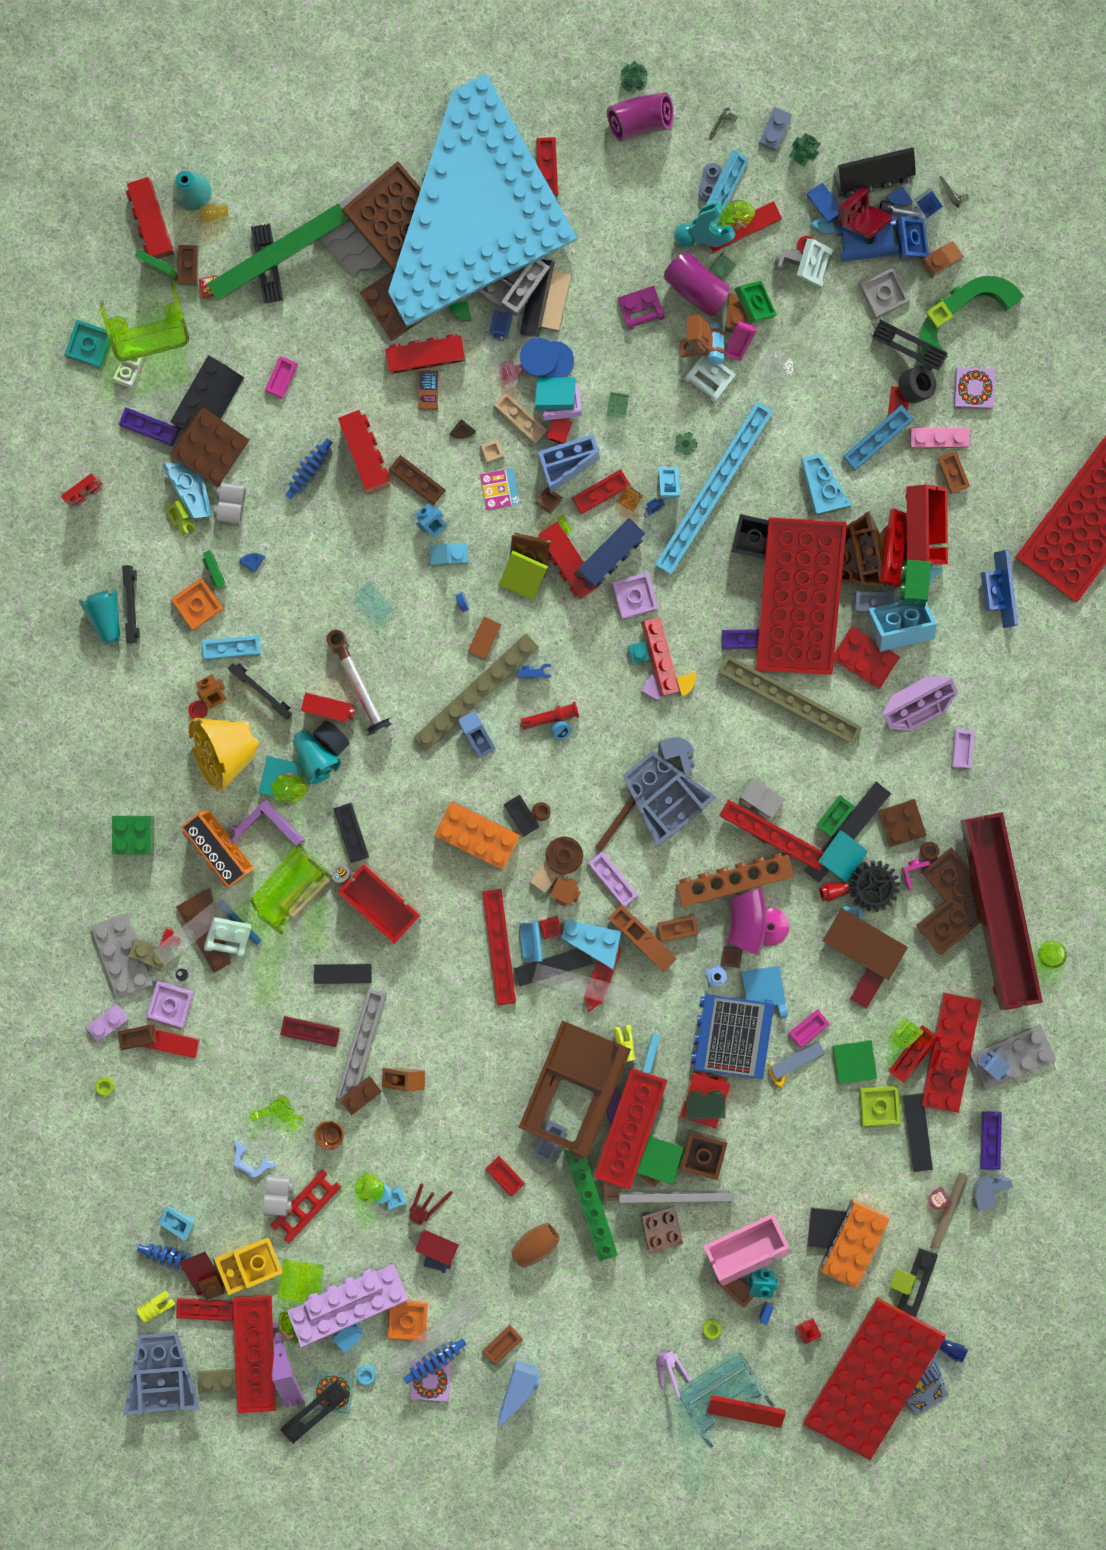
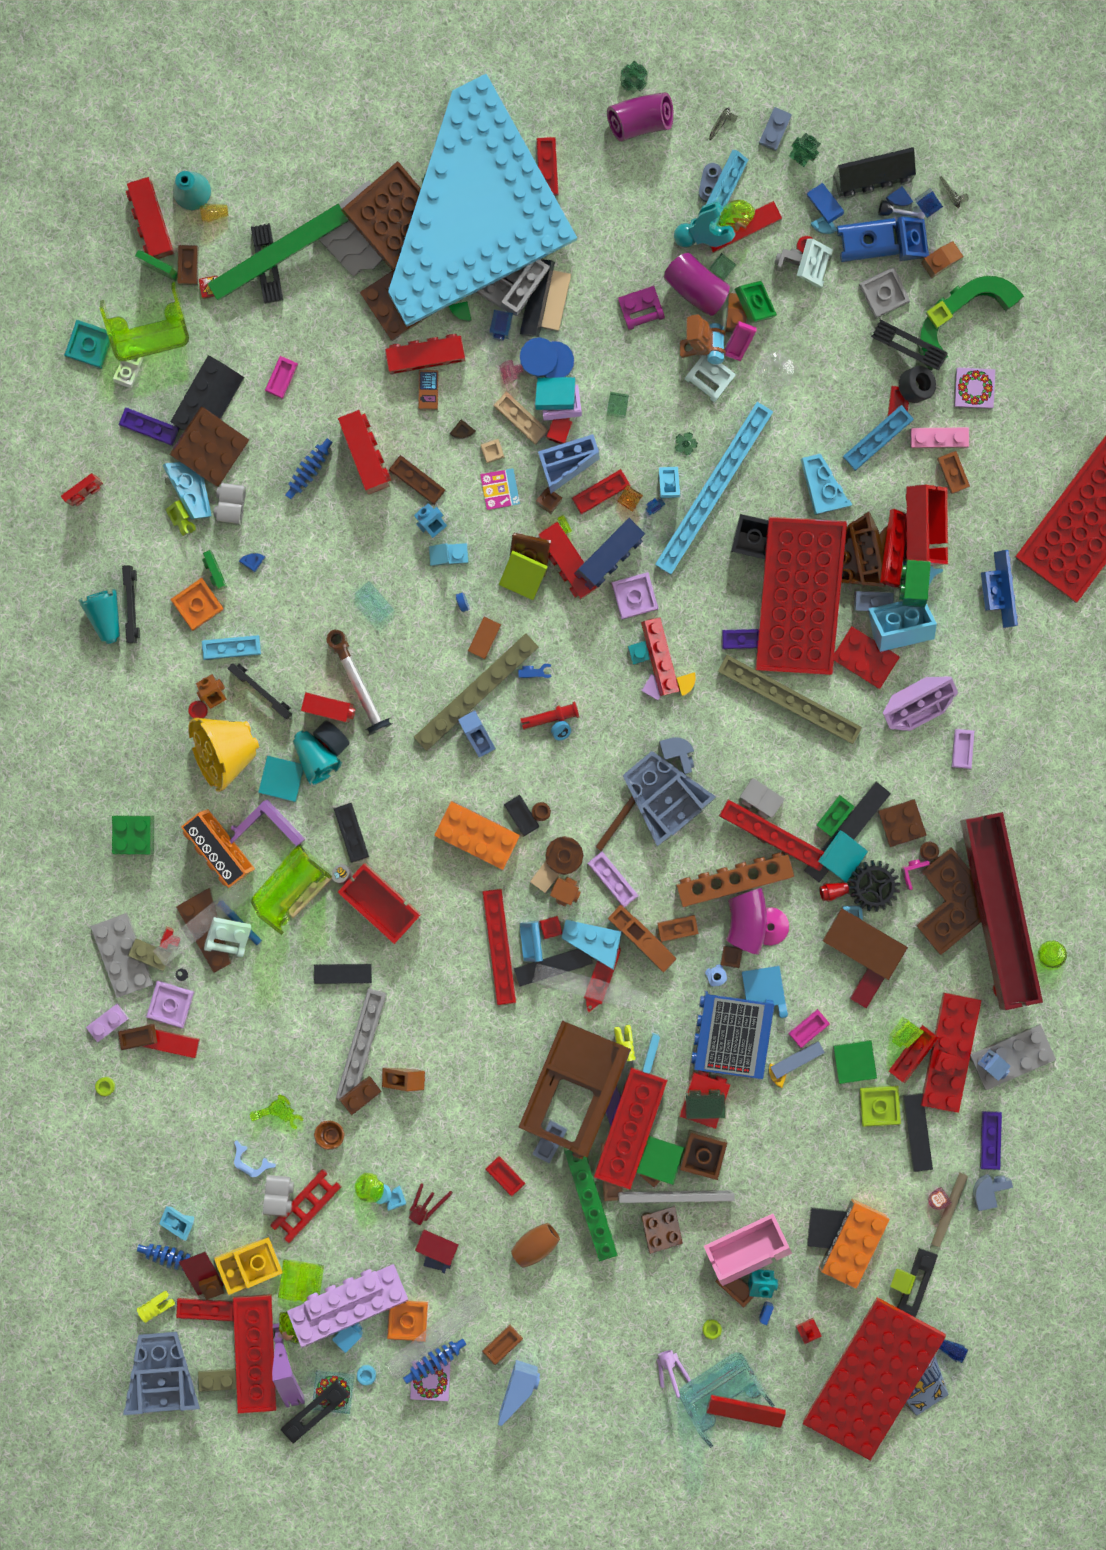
(288, 788): clear neon green hair -> none
(310, 1031): dark red tile -> none
(860, 217): dark red bracket -> none

